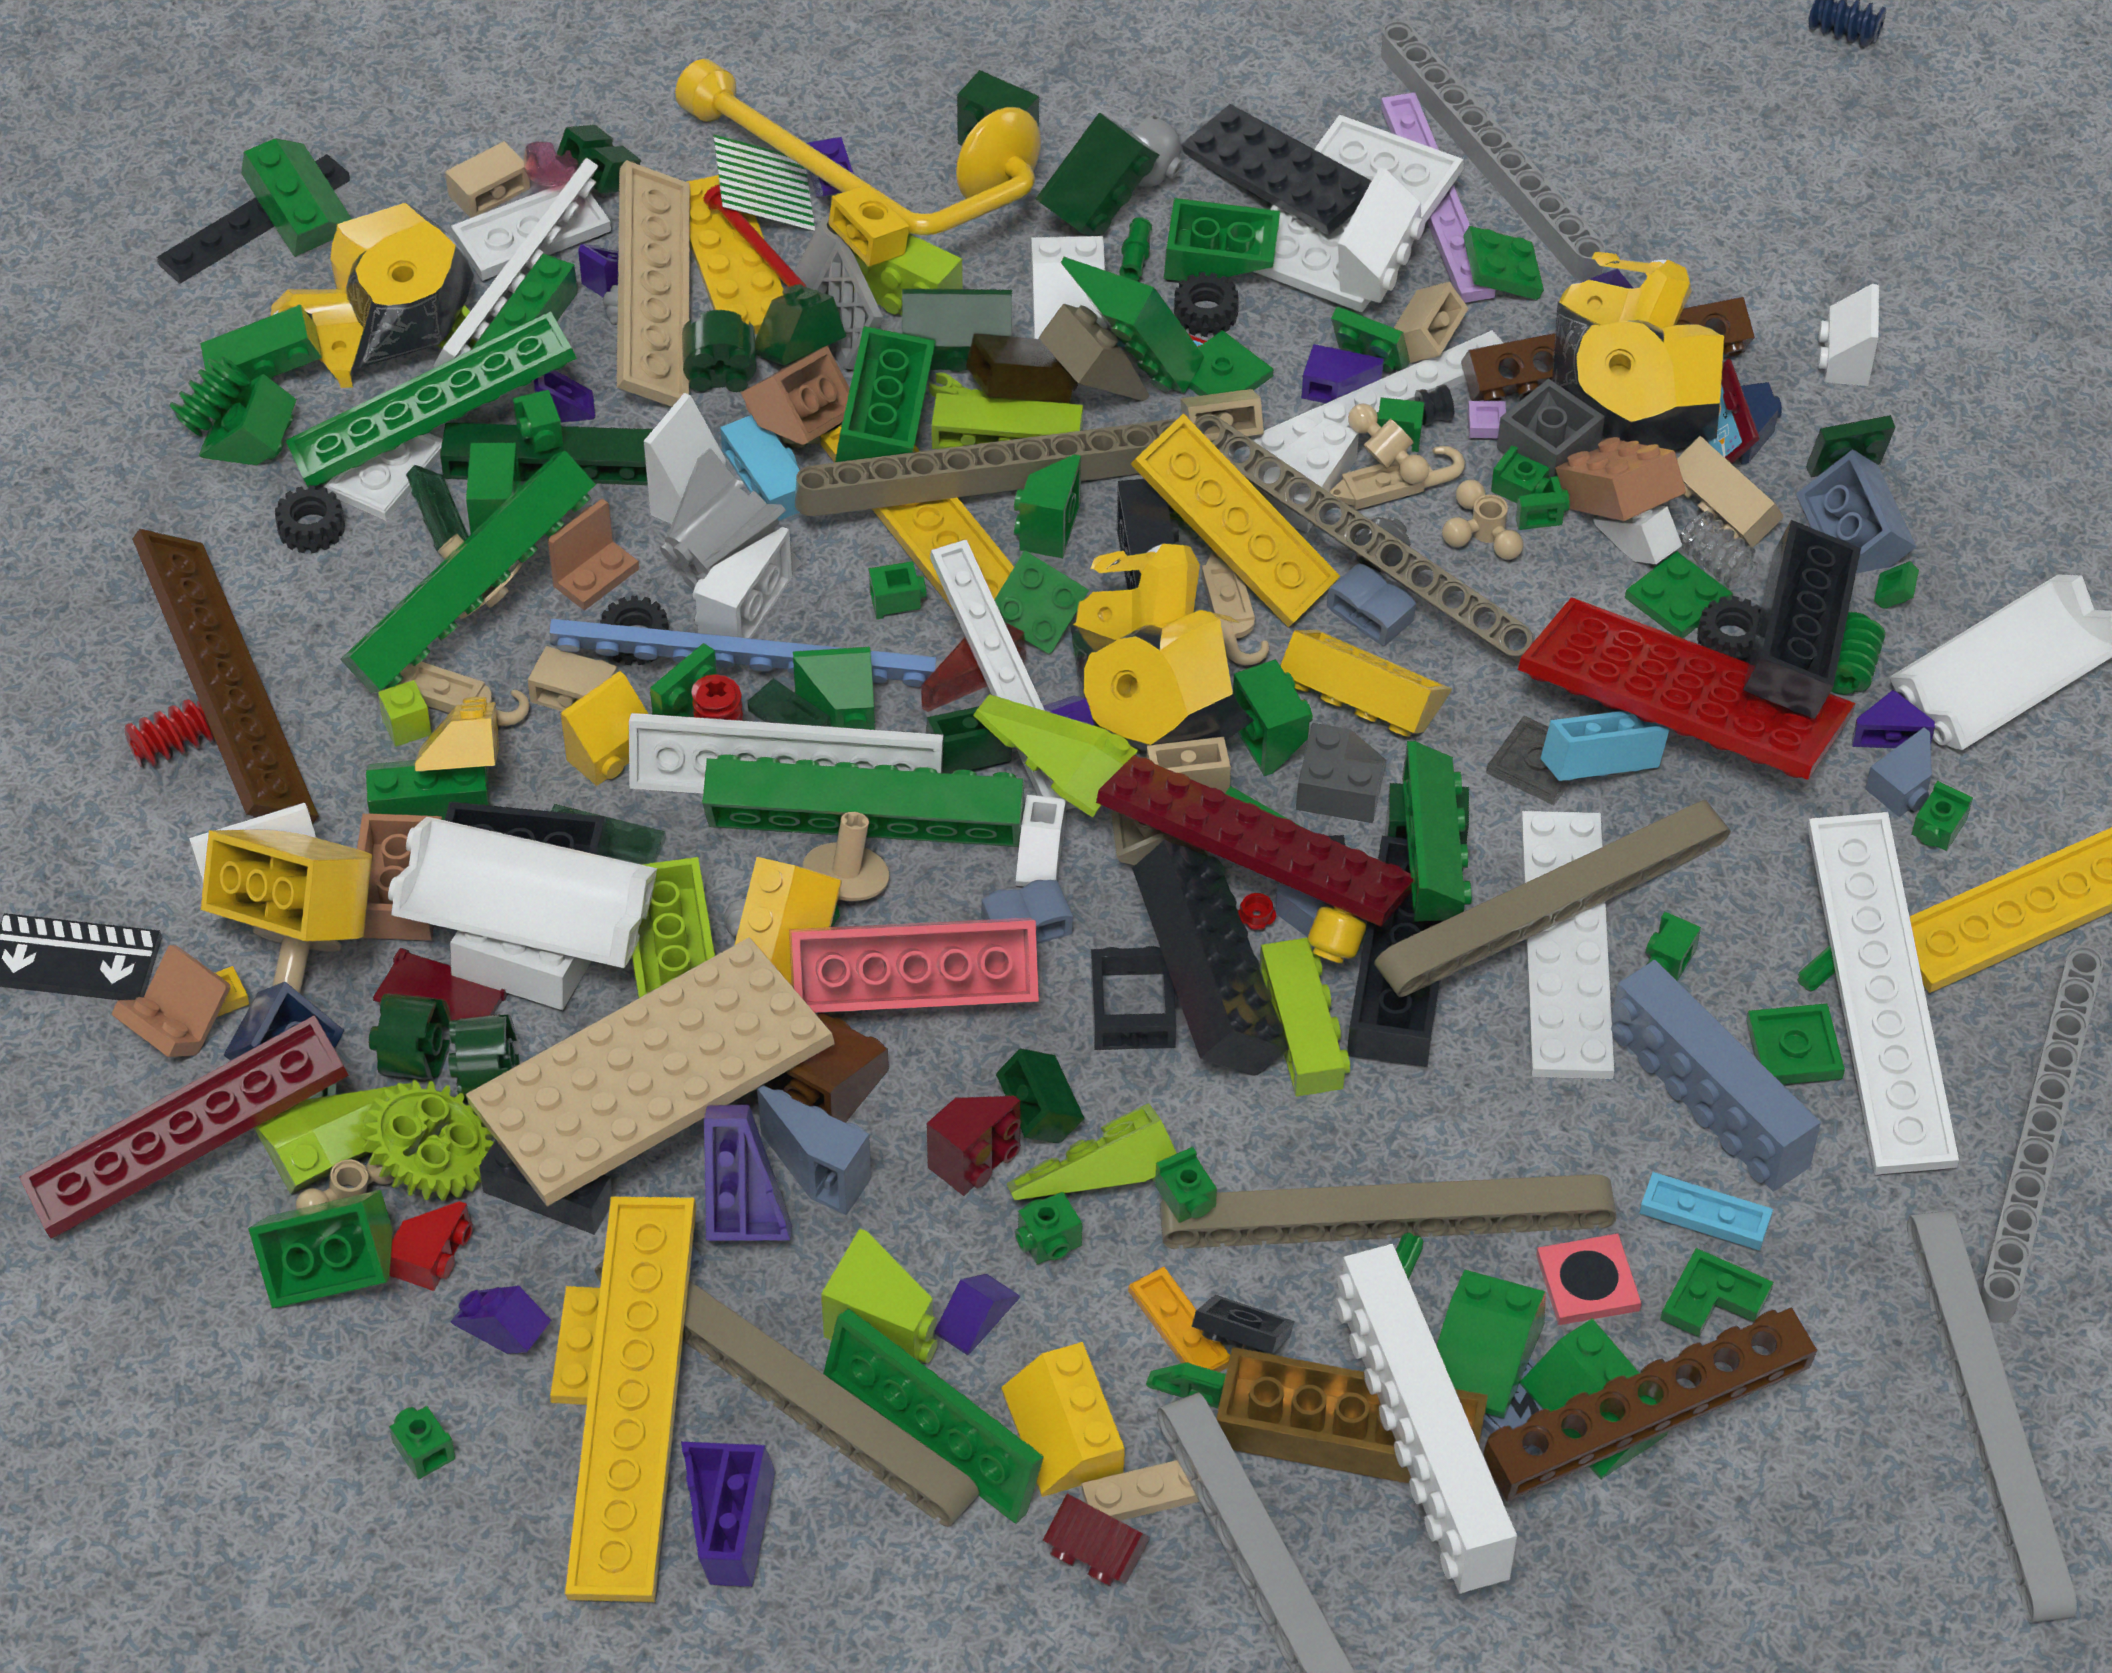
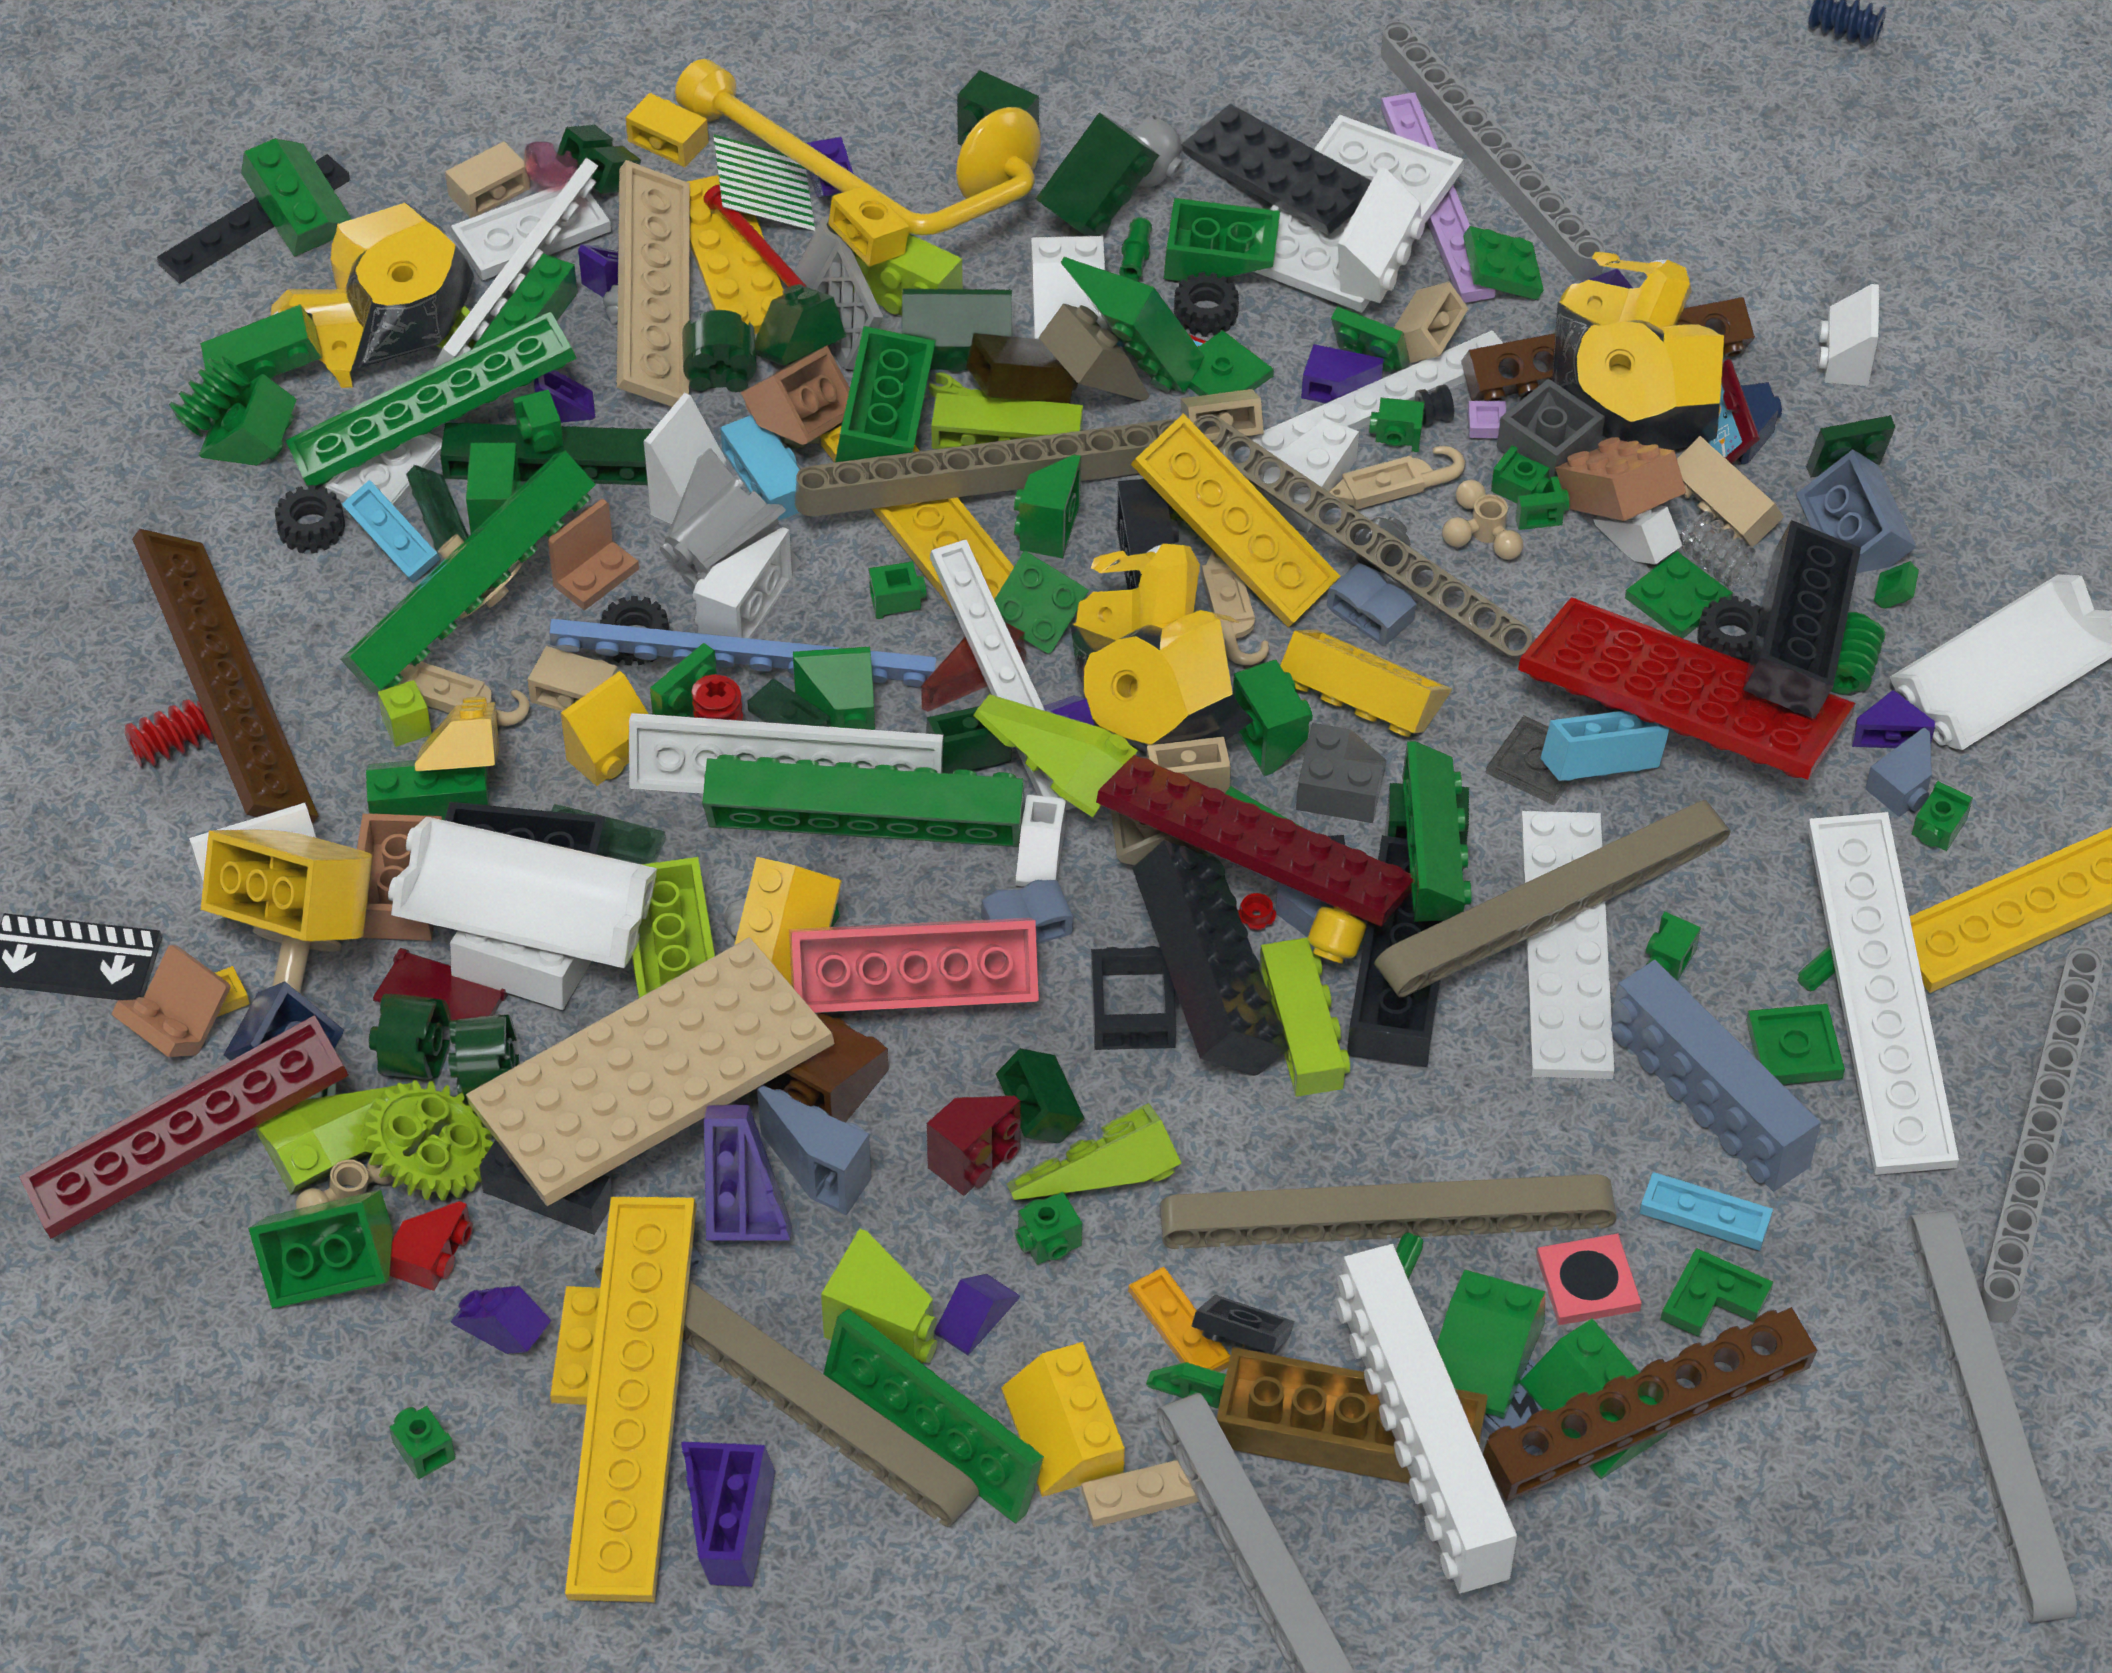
(391, 531): none -> medium azure plate
(667, 129): none -> yellow brick
(859, 868): tan piece -> none
(1096, 1540): dark red brick -> none
(1185, 1185): green brick -> none
(1388, 443): tan piece -> none

